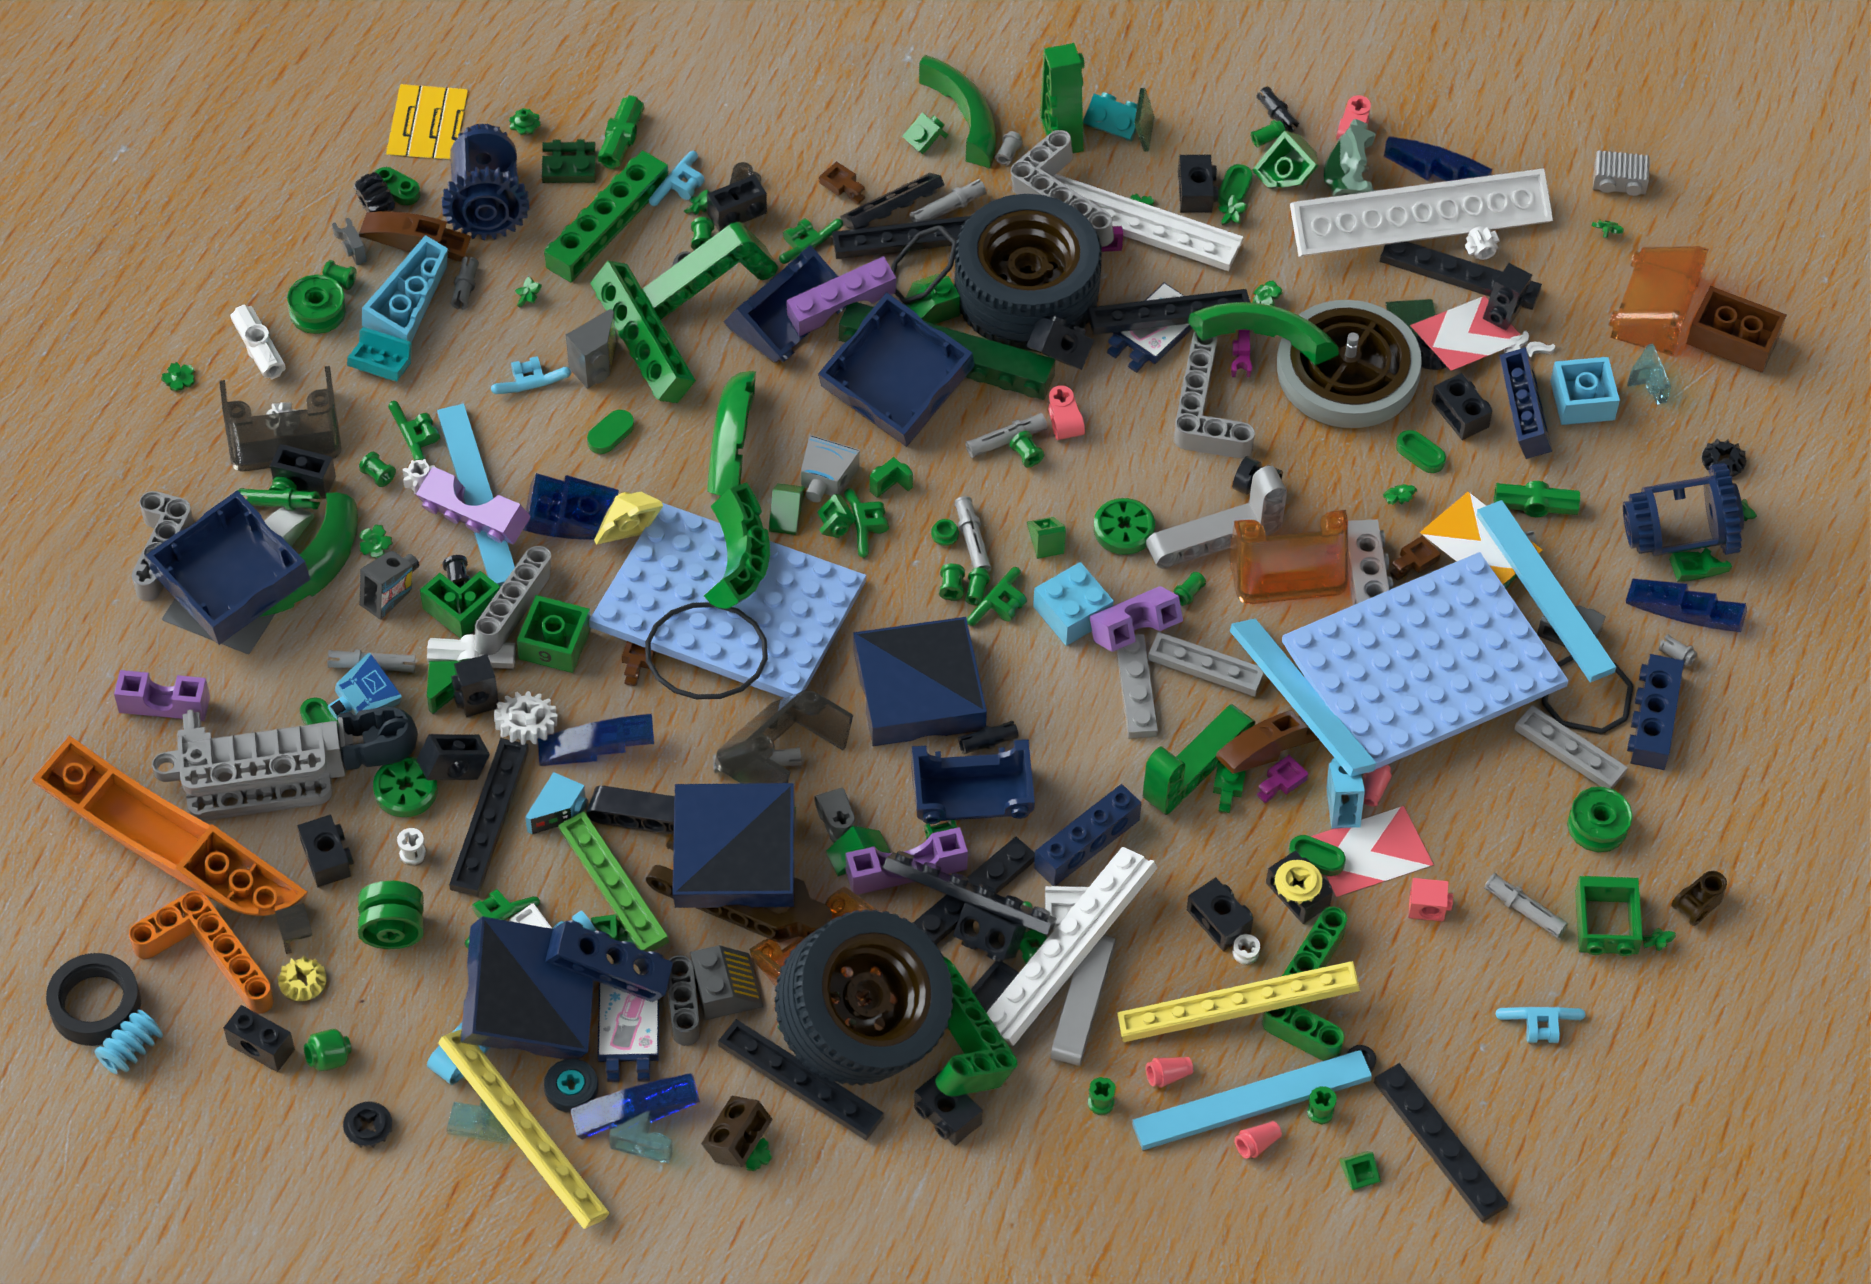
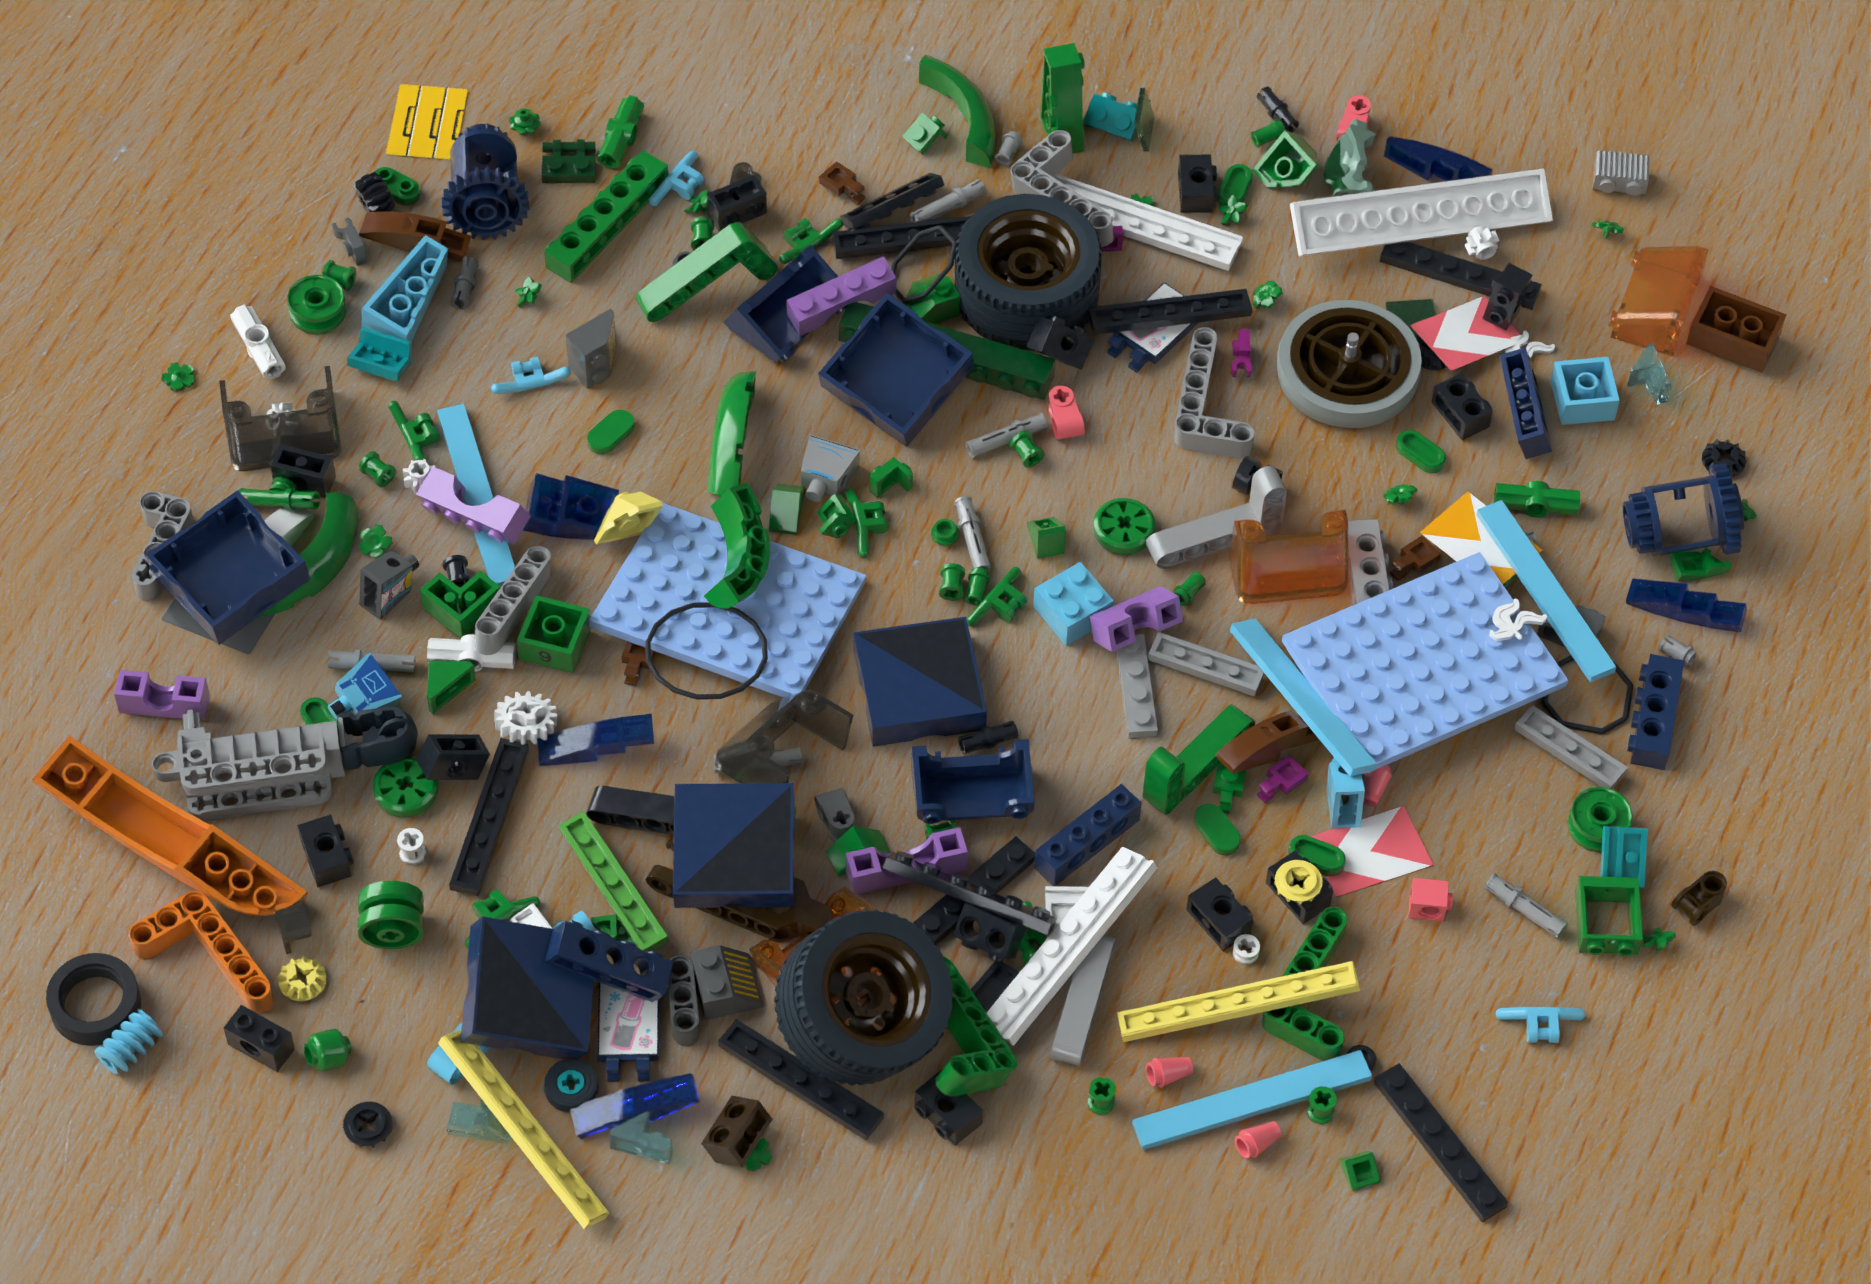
(475, 686): black brick -> none
(556, 804): medium azure slope -> none
(643, 332): green brick -> none
(1217, 829): none -> green tile
(1266, 321): green brick -> none
(1506, 627): none -> white piece
(1624, 852): none -> teal plate

